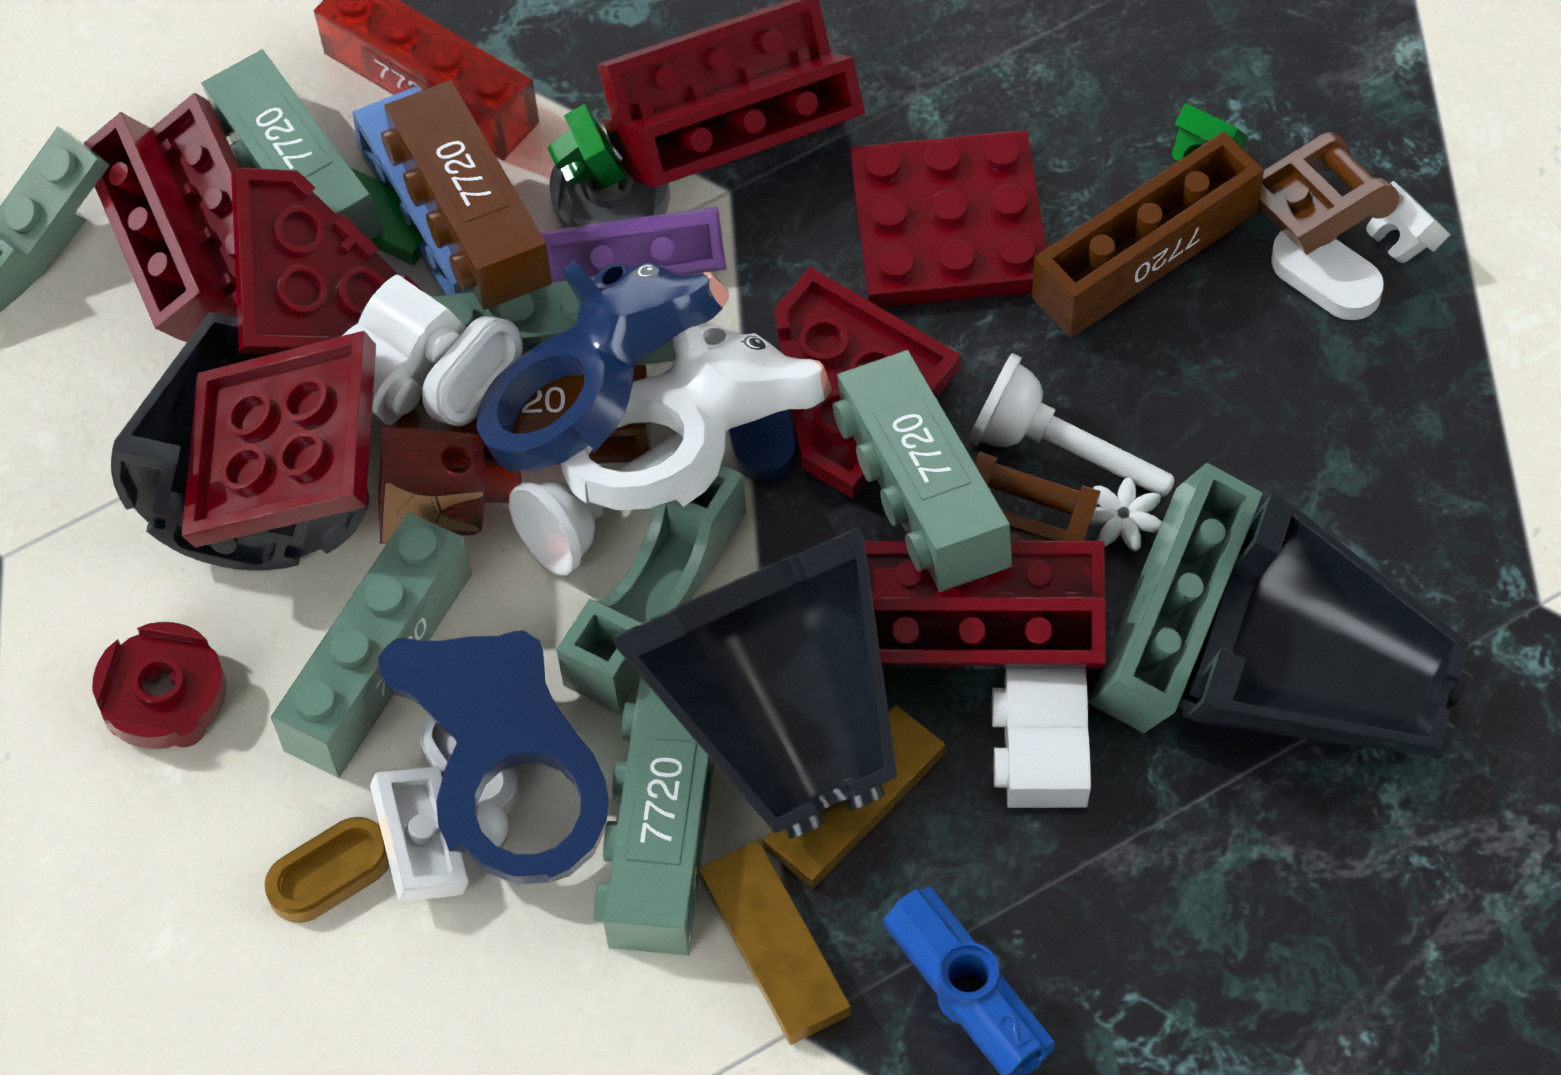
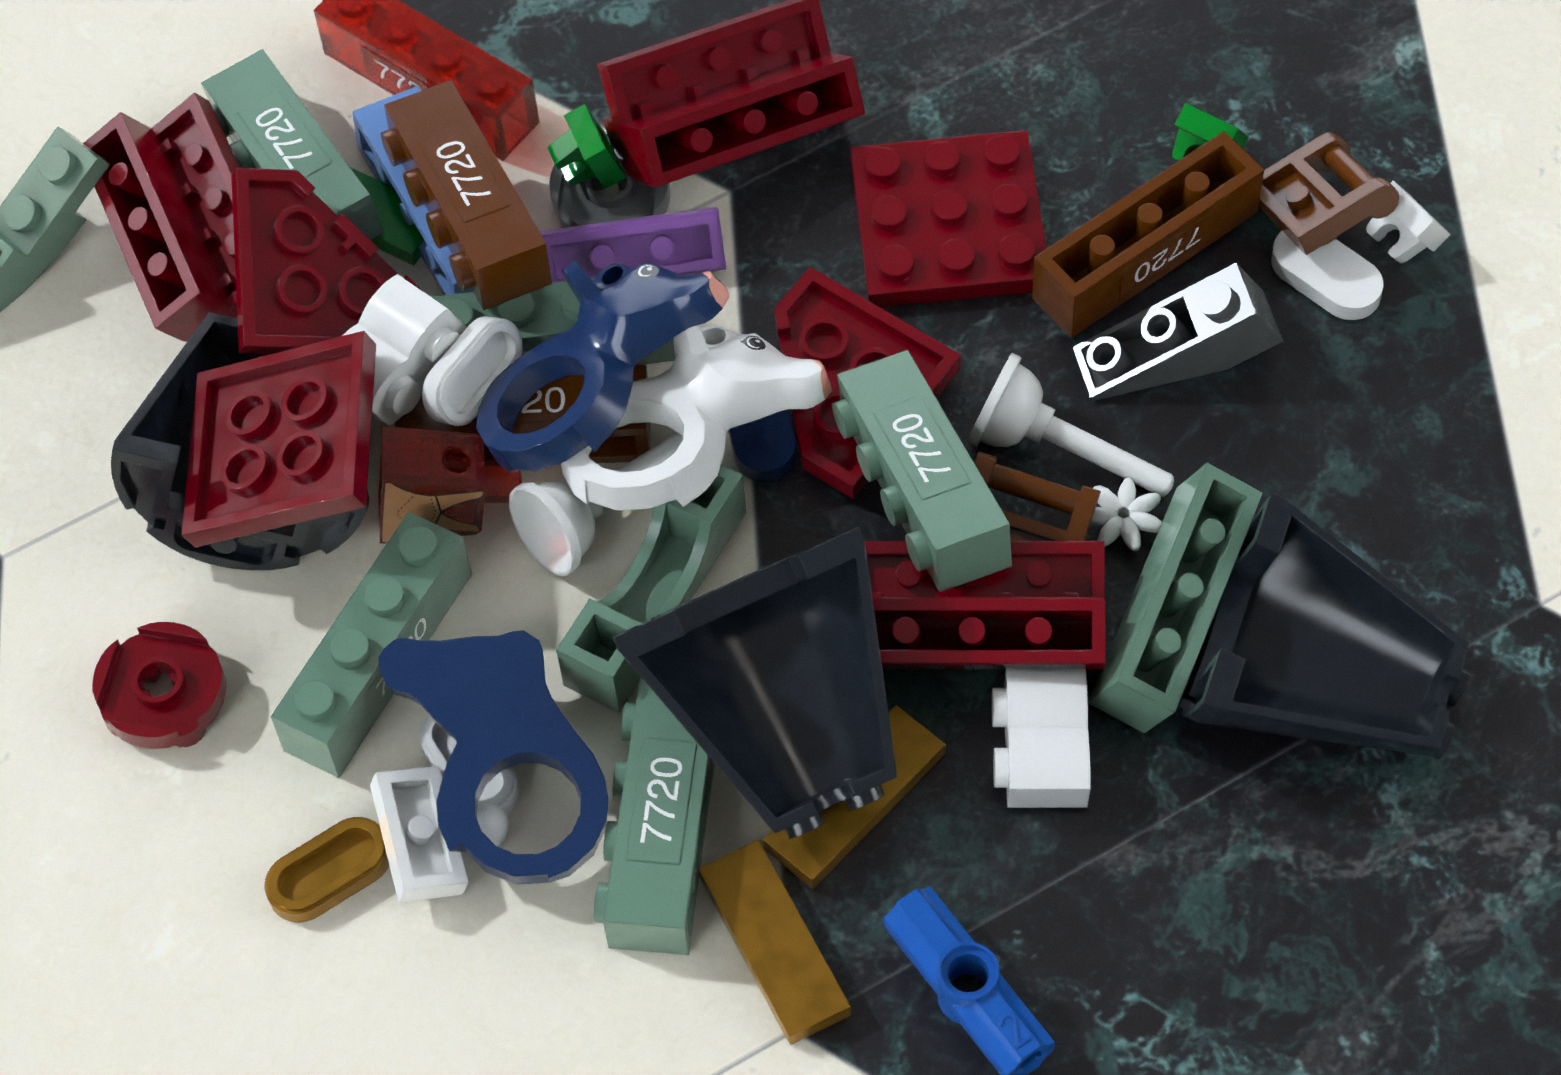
(1181, 337): none -> dark grey slope

